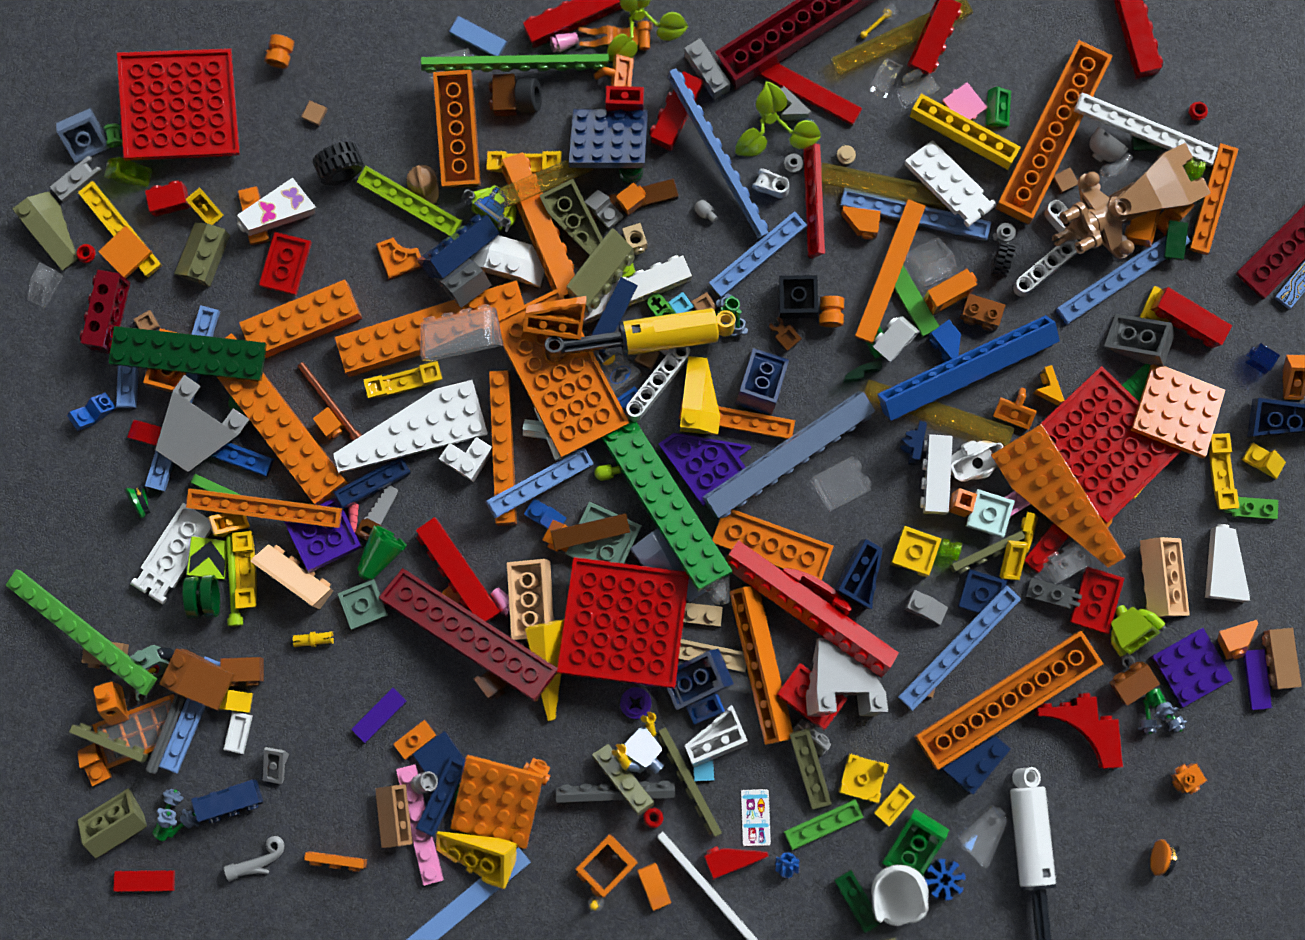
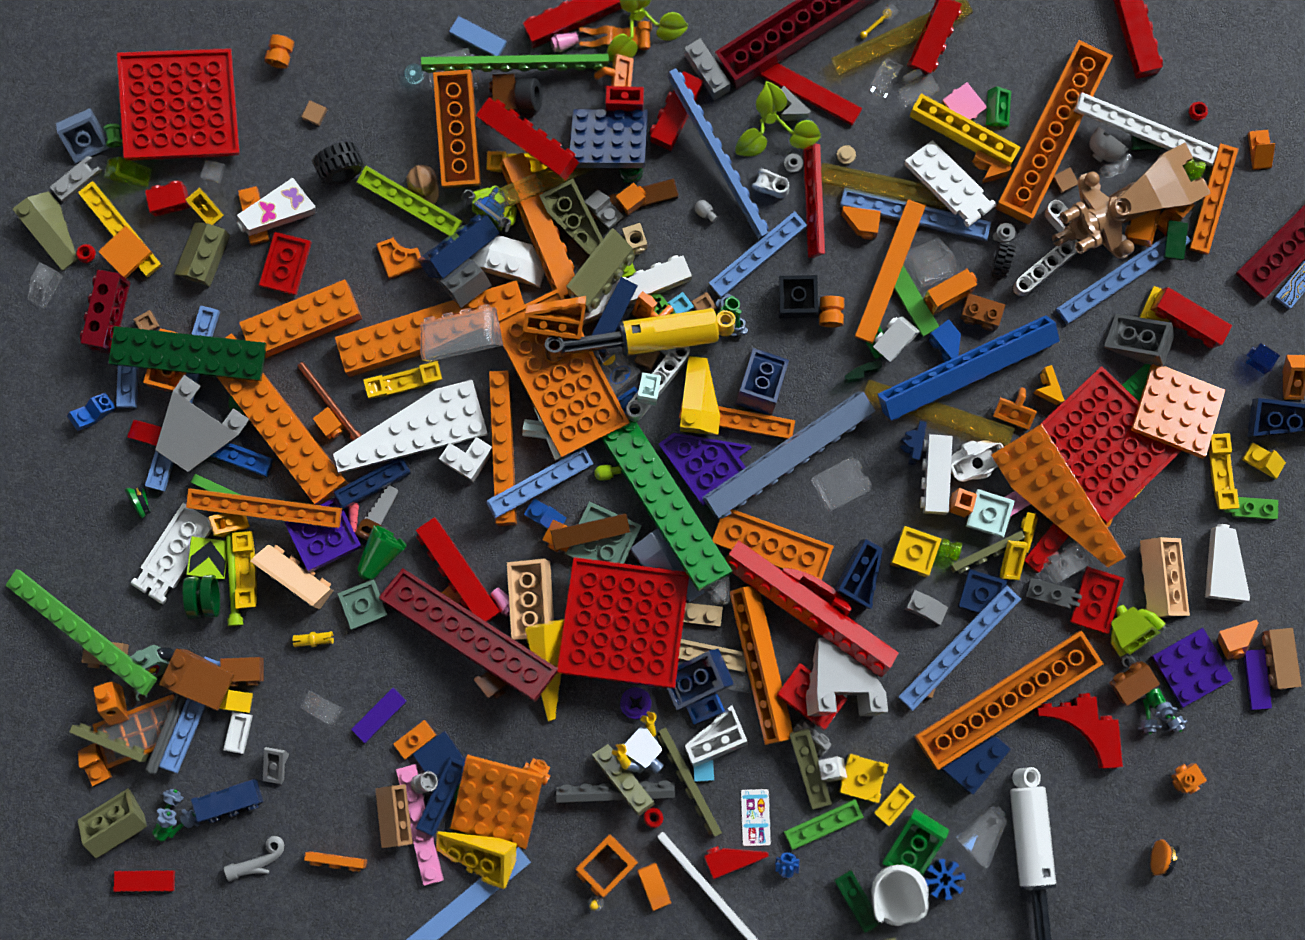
(212, 171): none -> clear plate
(321, 708): none -> clear slope
(413, 73): none -> clear light blue tile
(527, 138): none -> red brick
(646, 305): none -> orange plate
(649, 389): none -> light aqua slope
(786, 336): reddish brown plate -> none
(832, 769): none -> white brick
(995, 168): none -> orange slope
(1261, 149): none -> orange slope

